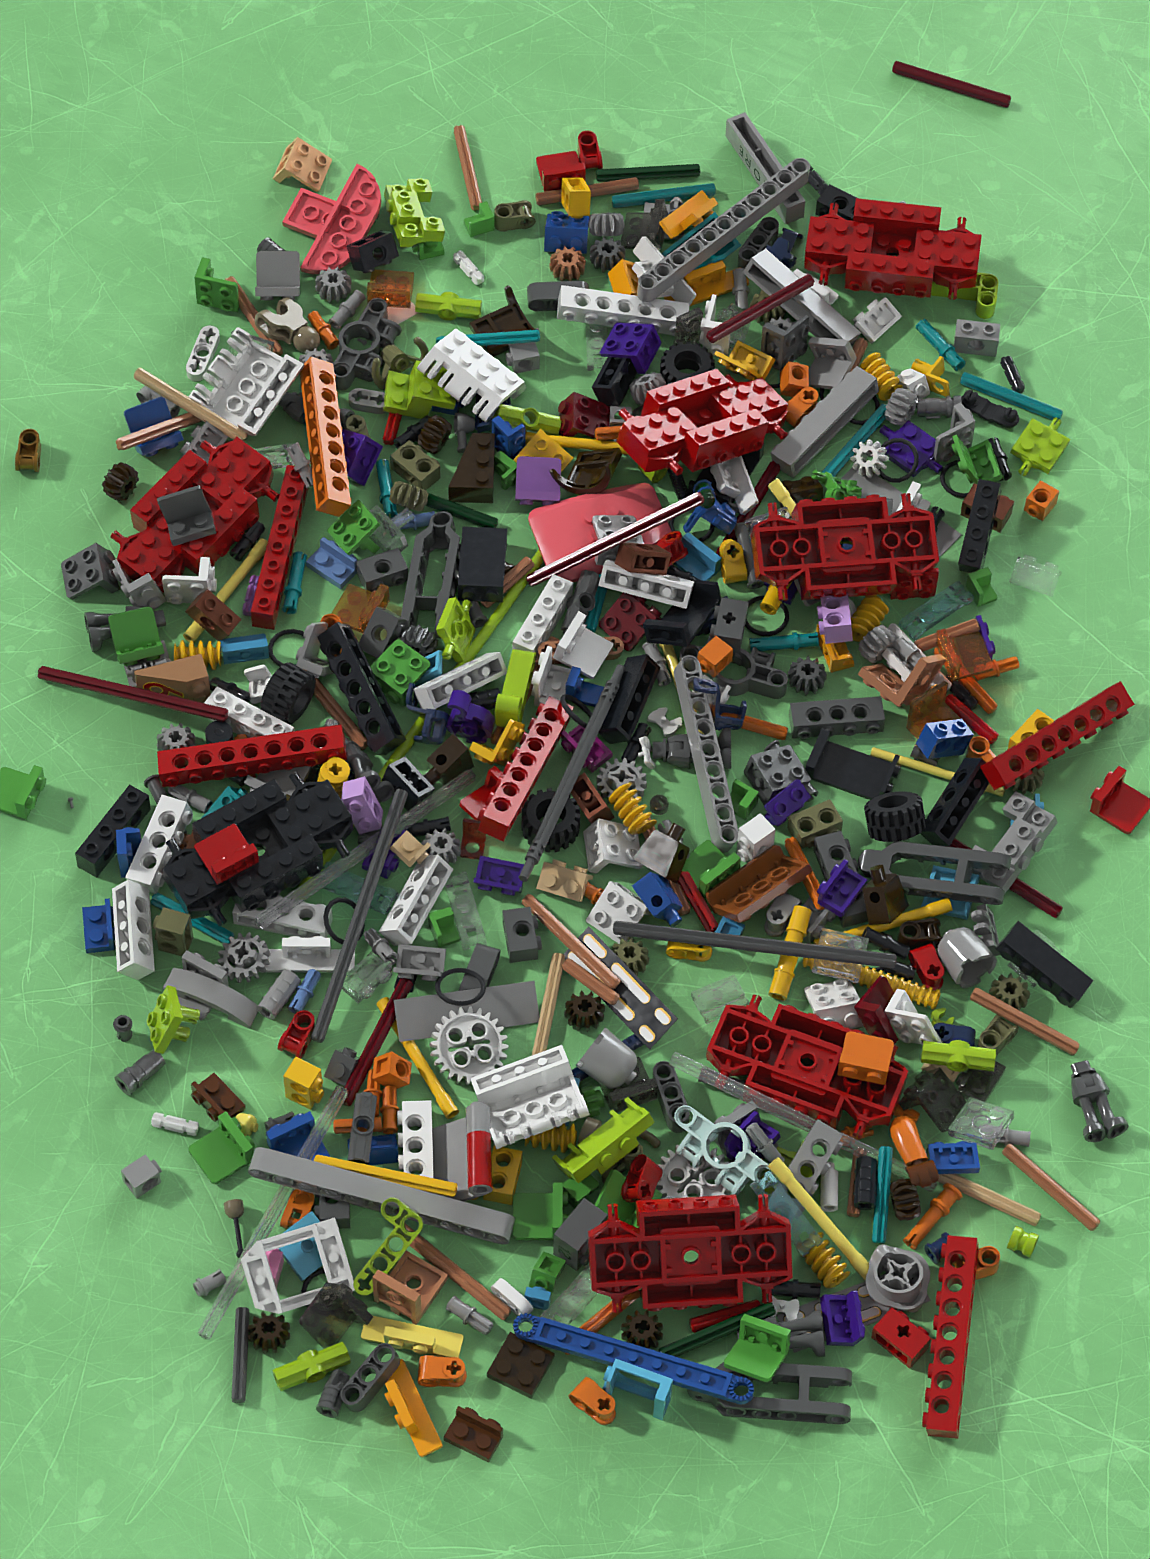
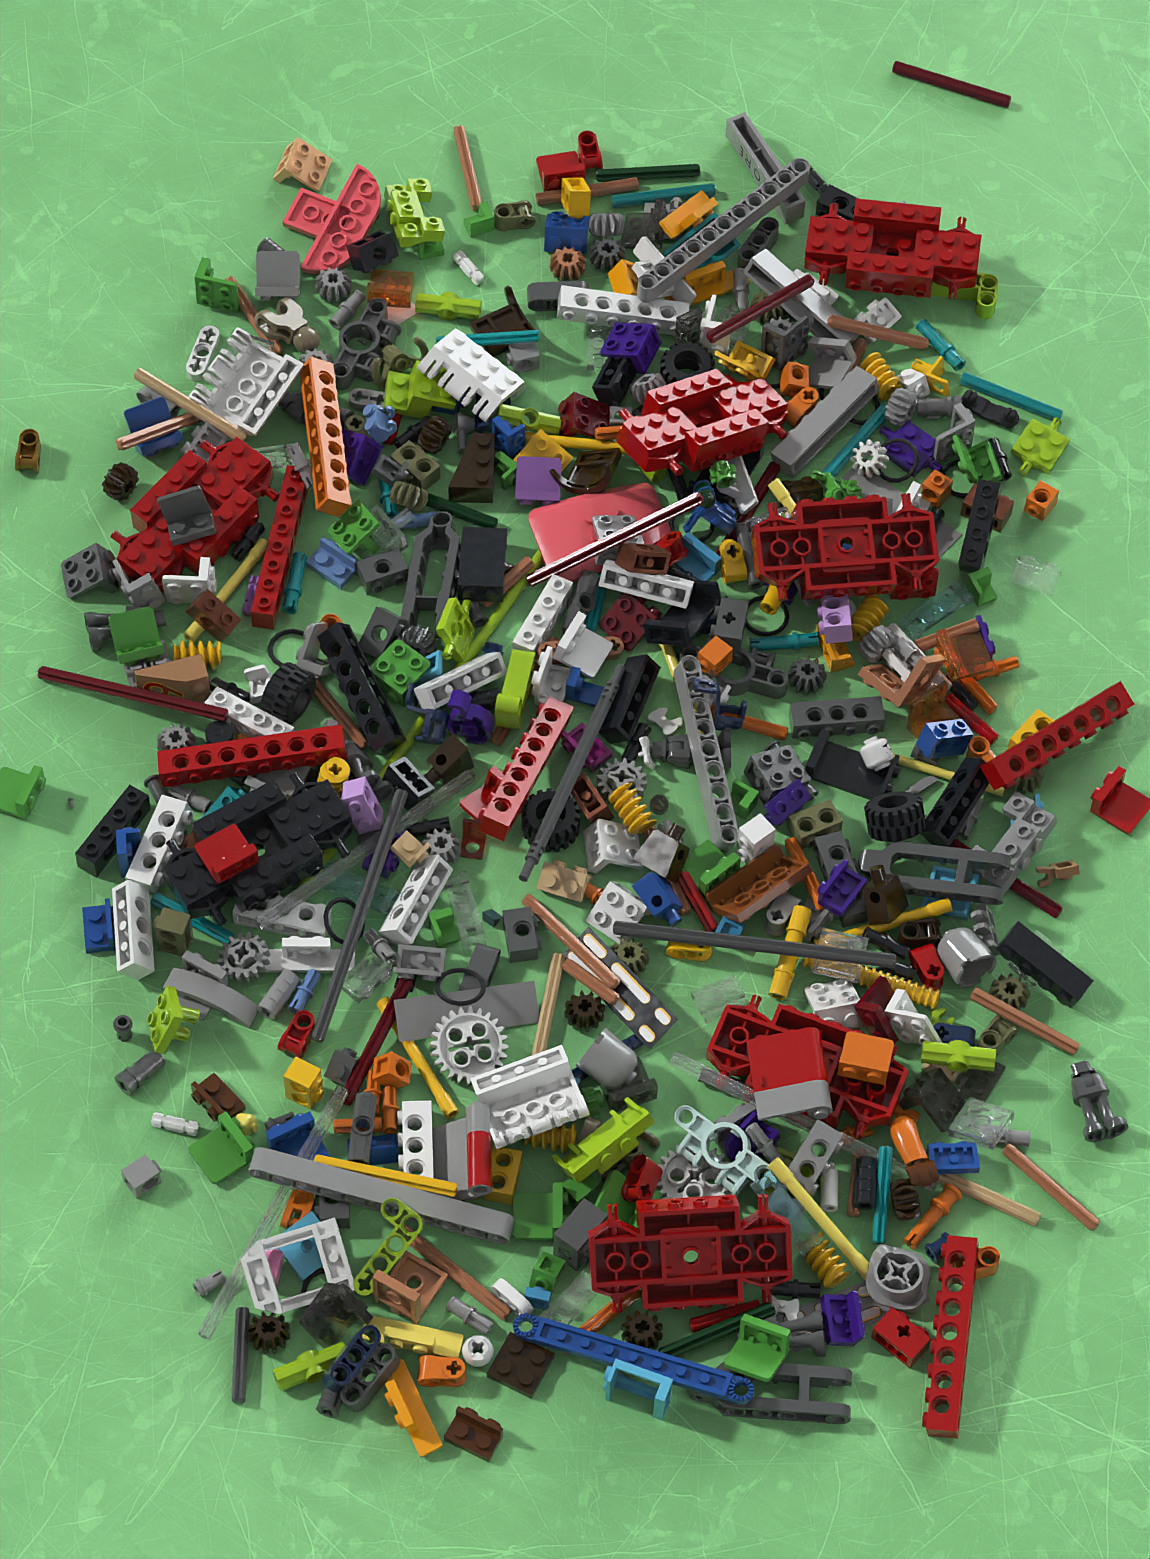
(234, 1209): dark tan hinge -> none
(244, 648): dark azure panel -> none
(323, 329): orange axle -> none
(358, 605): clear orange bracket -> none
(361, 1352): none -> dark blue beam
(379, 424): none -> medium blue piece
(390, 471): none -> dark grey bracket
(477, 1342): none -> white piece
(490, 647): none -> clear blue plate
(491, 917): none -> piece
(499, 874): dark purple bracket -> none
(504, 749): yellow bracket -> none
(571, 713): black tyre -> none
(591, 1399): orange piece -> none
(653, 652): light grey pin -> none
(666, 1087): dark grey beam -> none
(723, 474): none -> bright green gear
(783, 247): dark blue piece -> none
(789, 1074): none -> red door
(876, 753): none -> white head
(877, 332): none -> nougat axle
(922, 784): none -> light grey piece
(936, 488): none -> orange brick
(970, 821): none -> light grey axle
(976, 337): light grey brick -> none
(1012, 374): black axle -> none
(1023, 1241): lime wheel -> none
(1061, 870): none -> medium nougat plate

